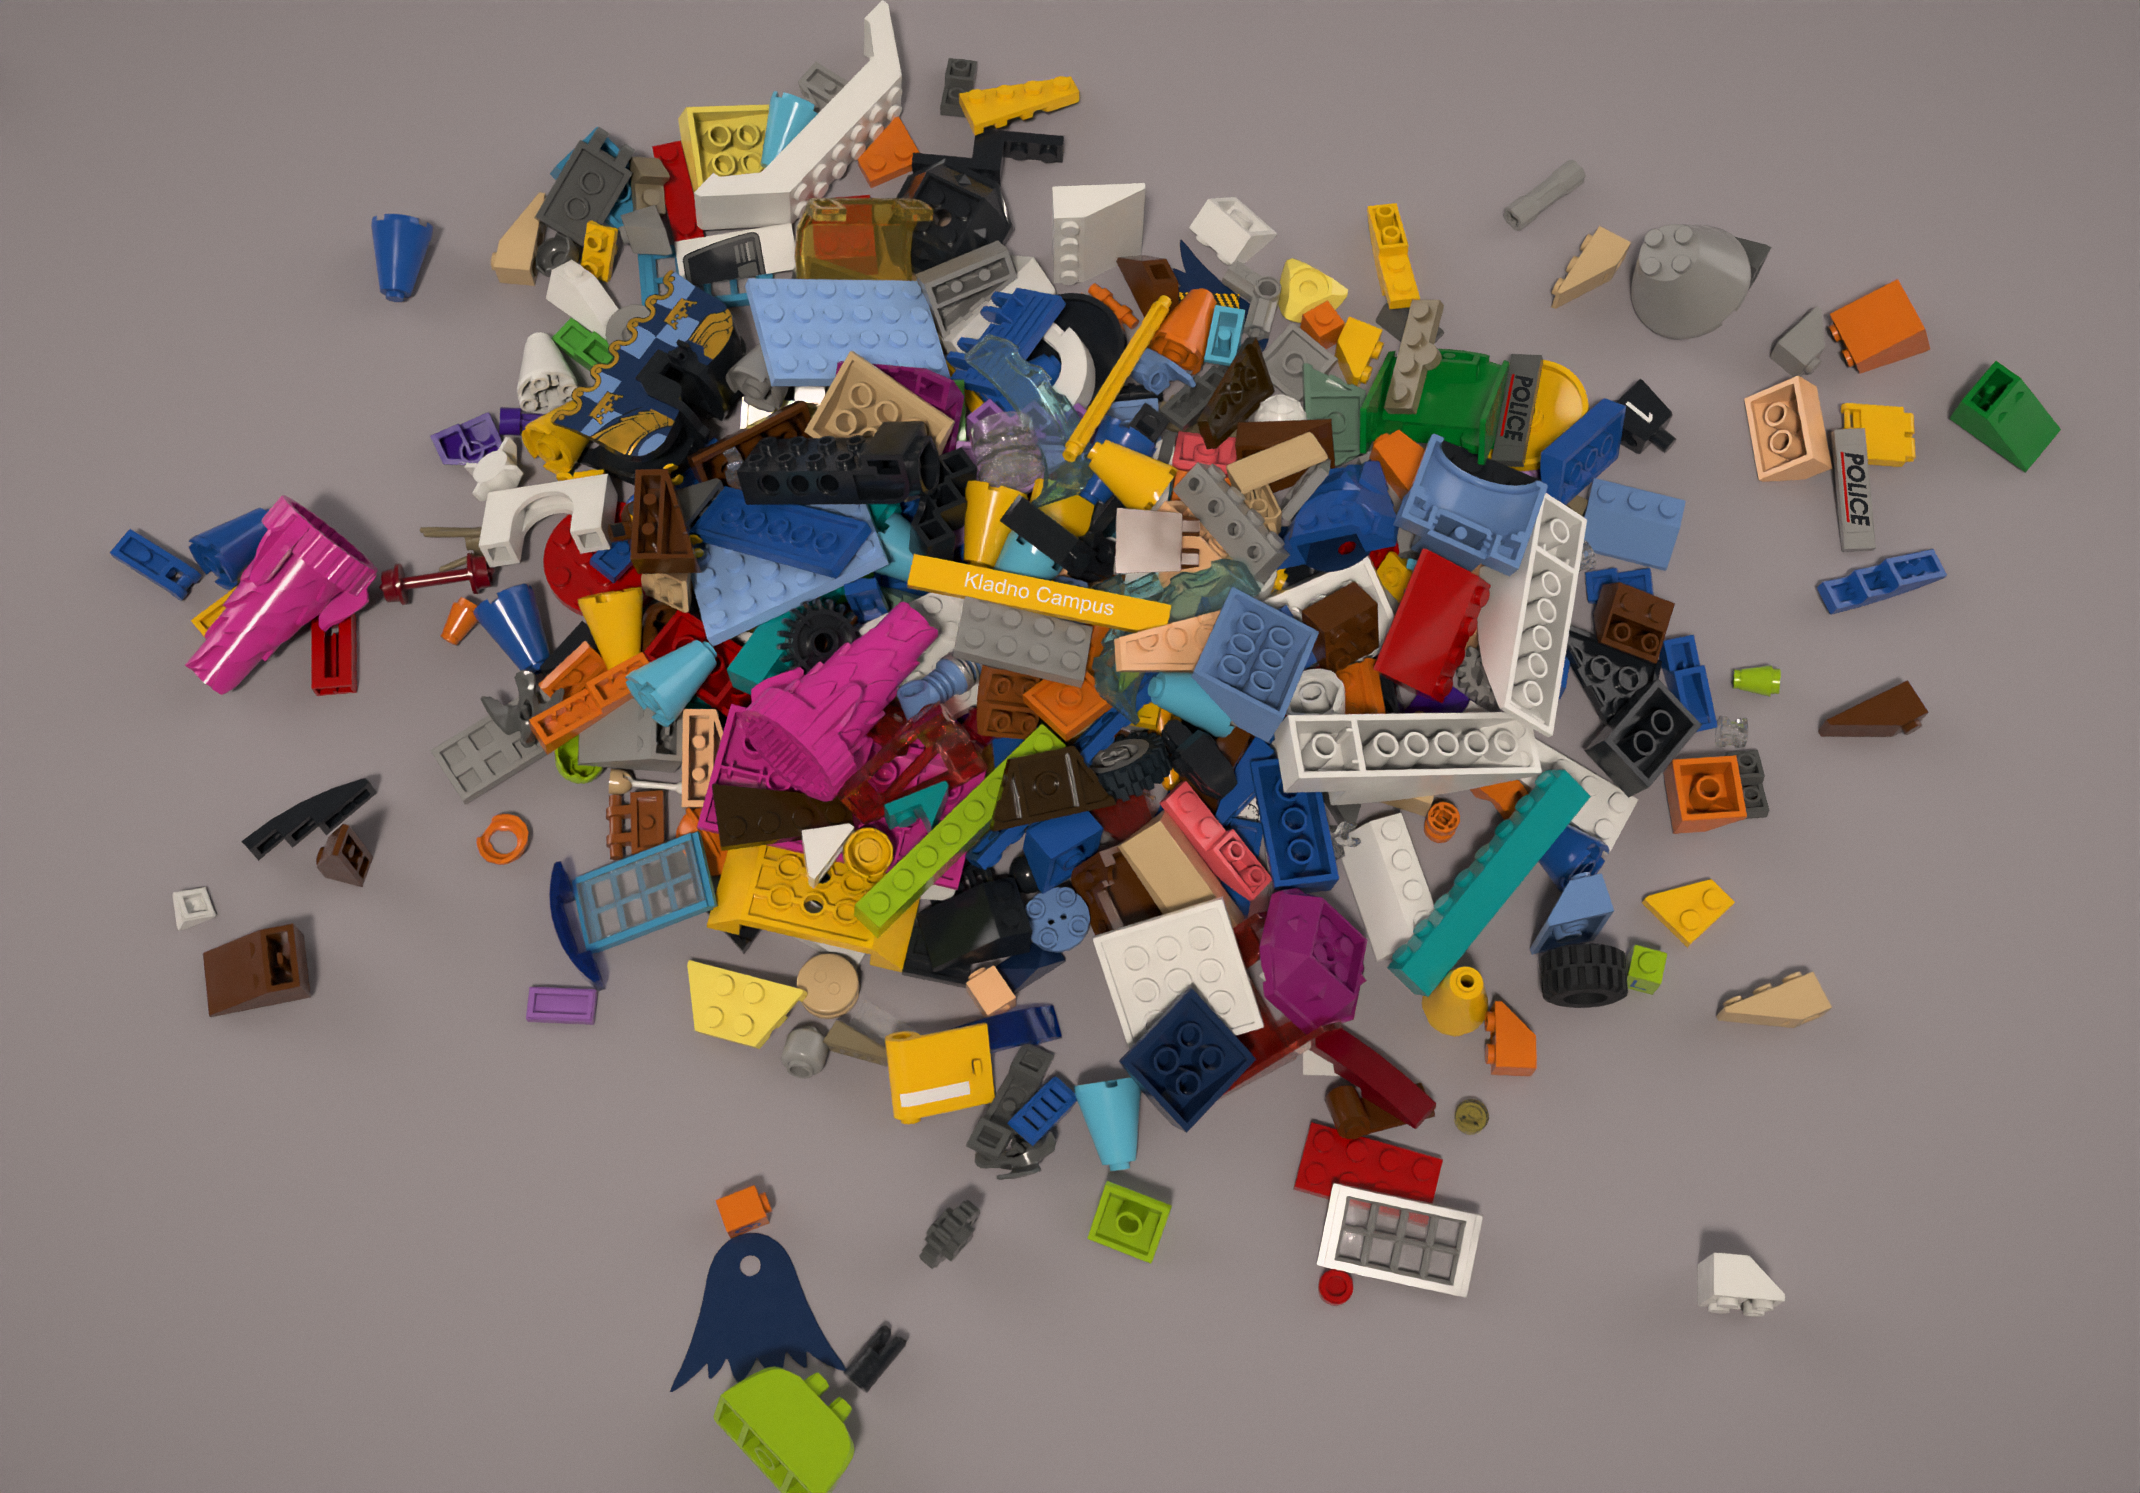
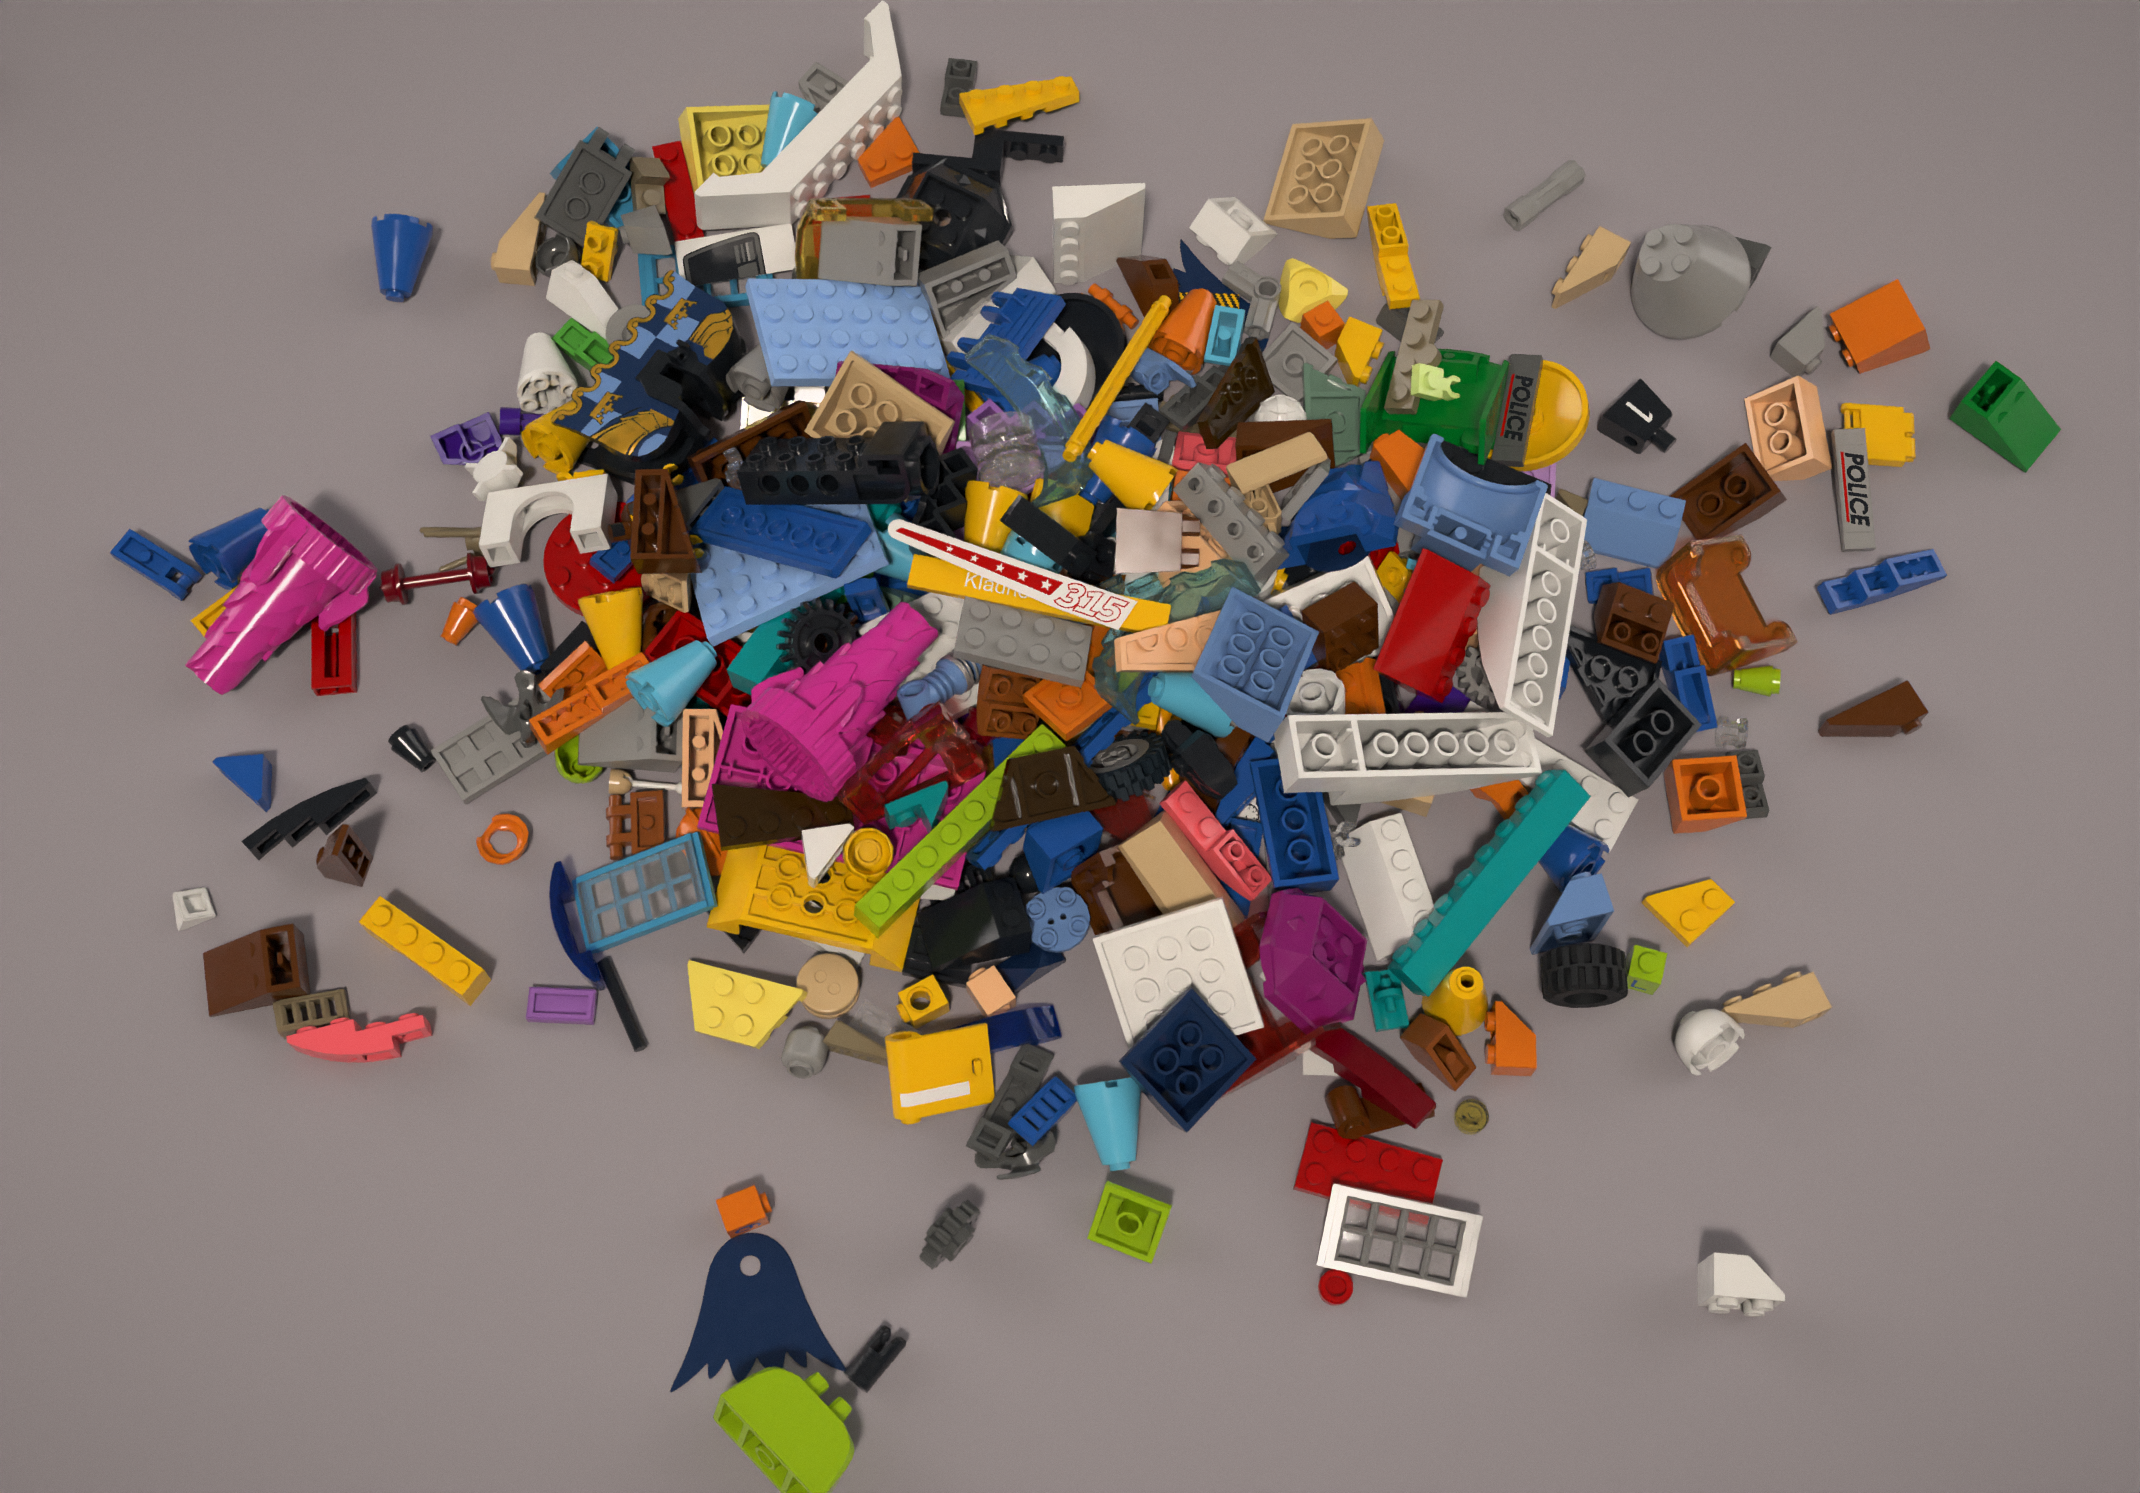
(250, 774): none -> blue slope
(295, 1005): none -> dark tan slope
(348, 1043): none -> coral slope
(411, 747): none -> black cone
(425, 949): none -> yellow arch
(622, 1005): none -> black bar
(870, 251): none -> light grey slope
(928, 989): none -> yellow brick
(1019, 576): none -> sticker
(1325, 177): none -> tan slope
(1386, 1000): none -> teal hips
(1429, 384): none -> yellowish green plate
(1438, 1051): none -> dark orange slope
(1441, 829): orange wheel -> none
(1583, 451): blue slope -> none
(1707, 1039): none -> white cylinder
(1718, 606): none -> clear orange windscreen
(1728, 495): none -> reddish brown slope

